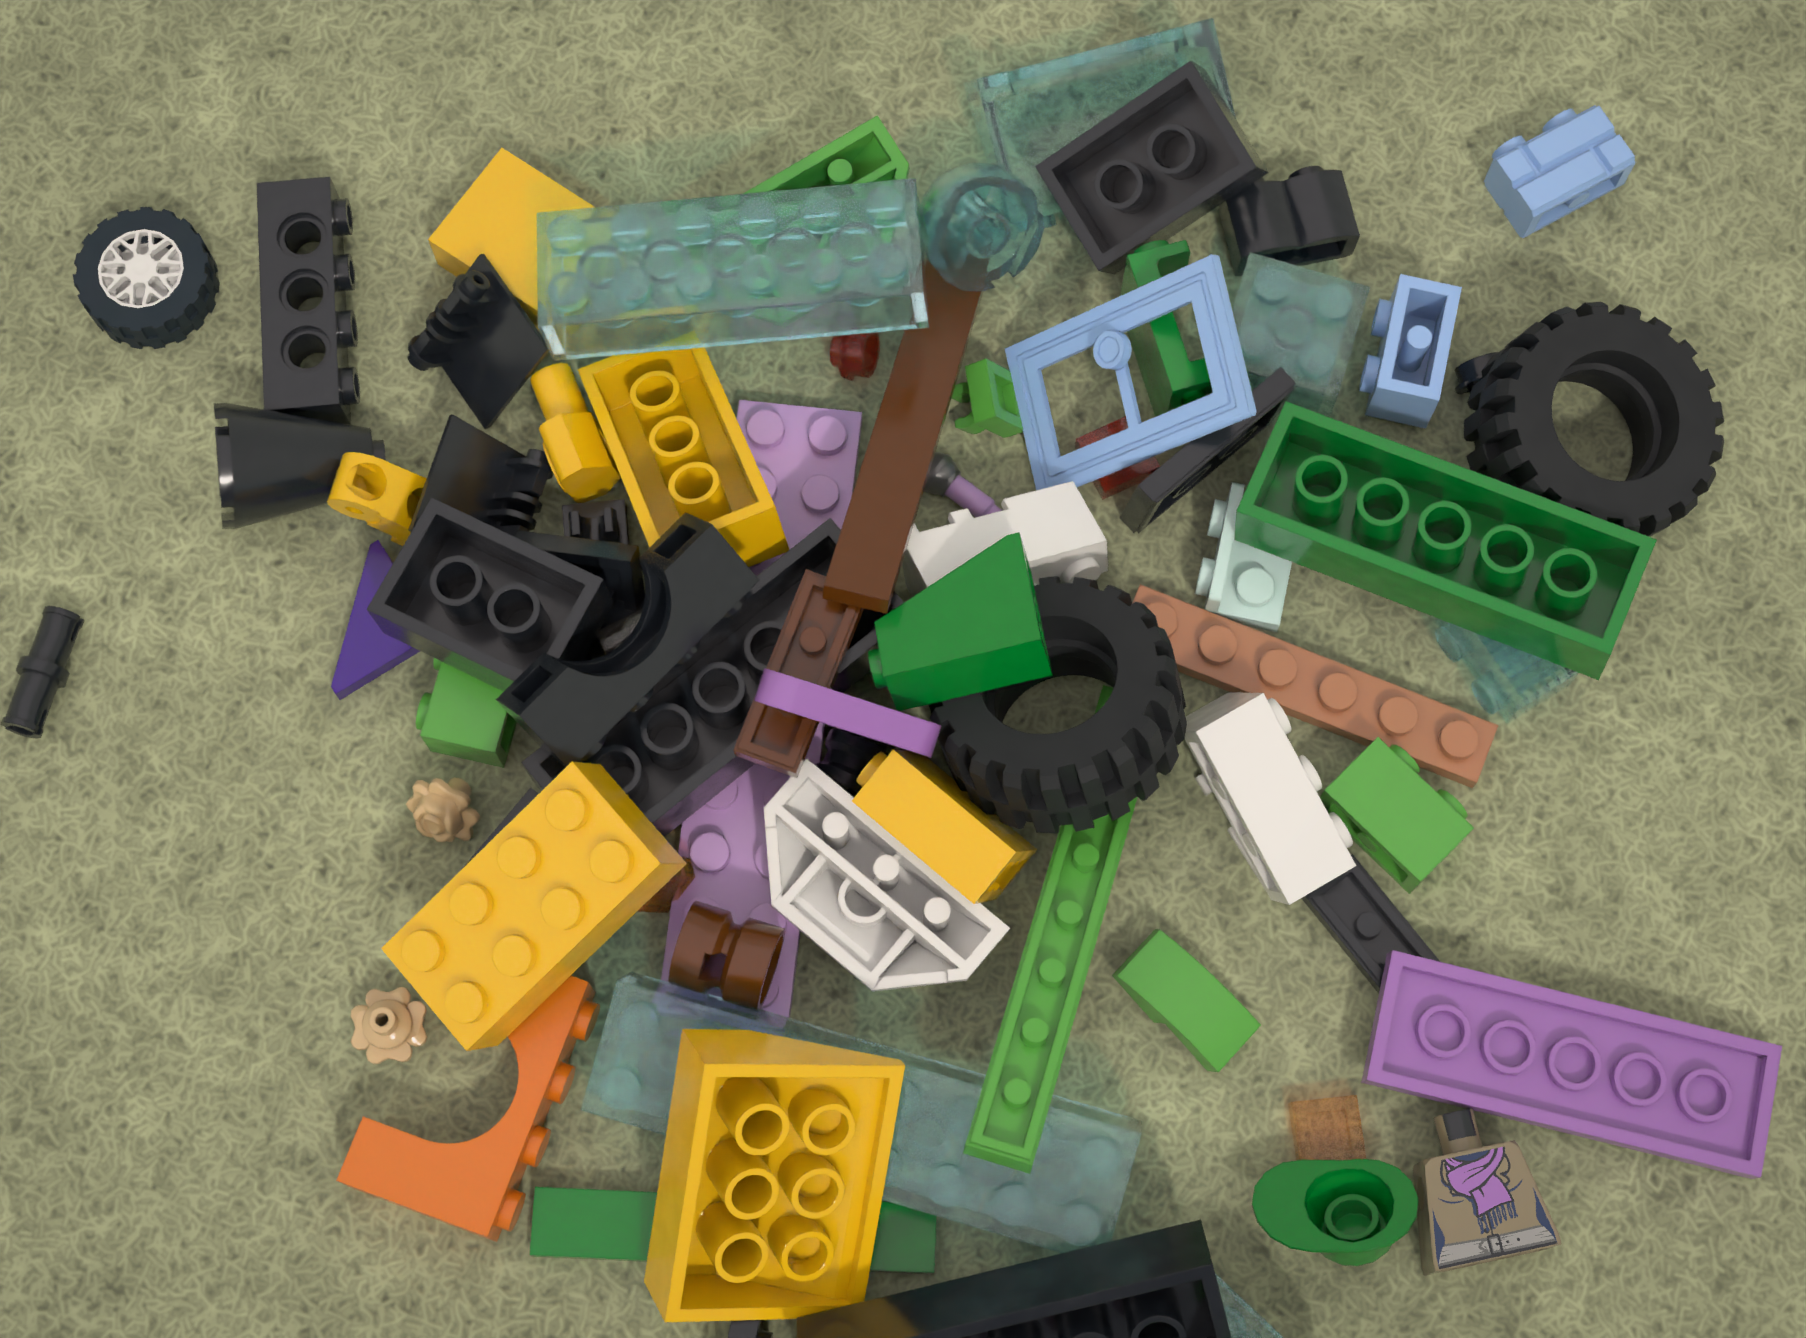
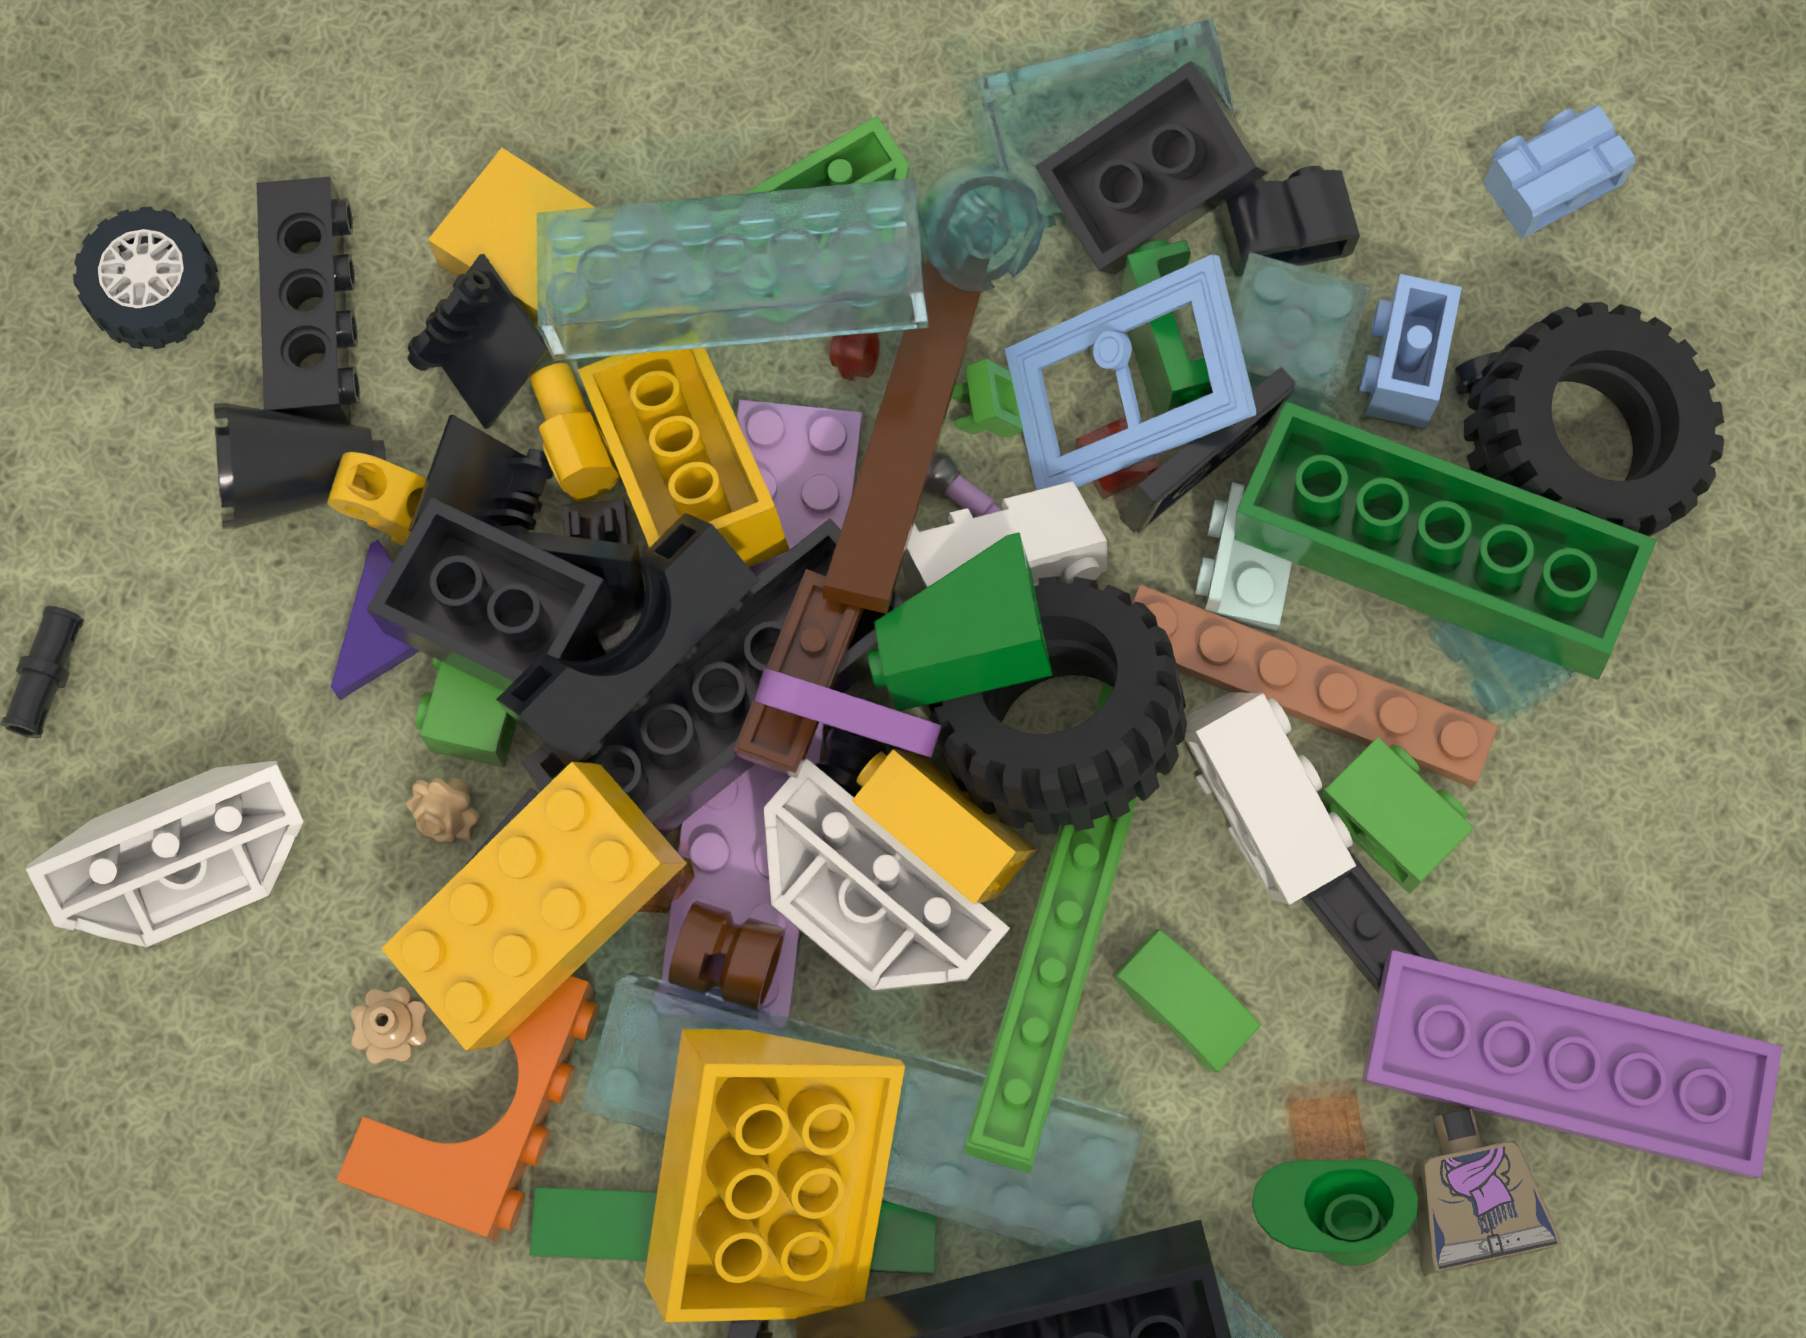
(172, 856): none -> white wedge

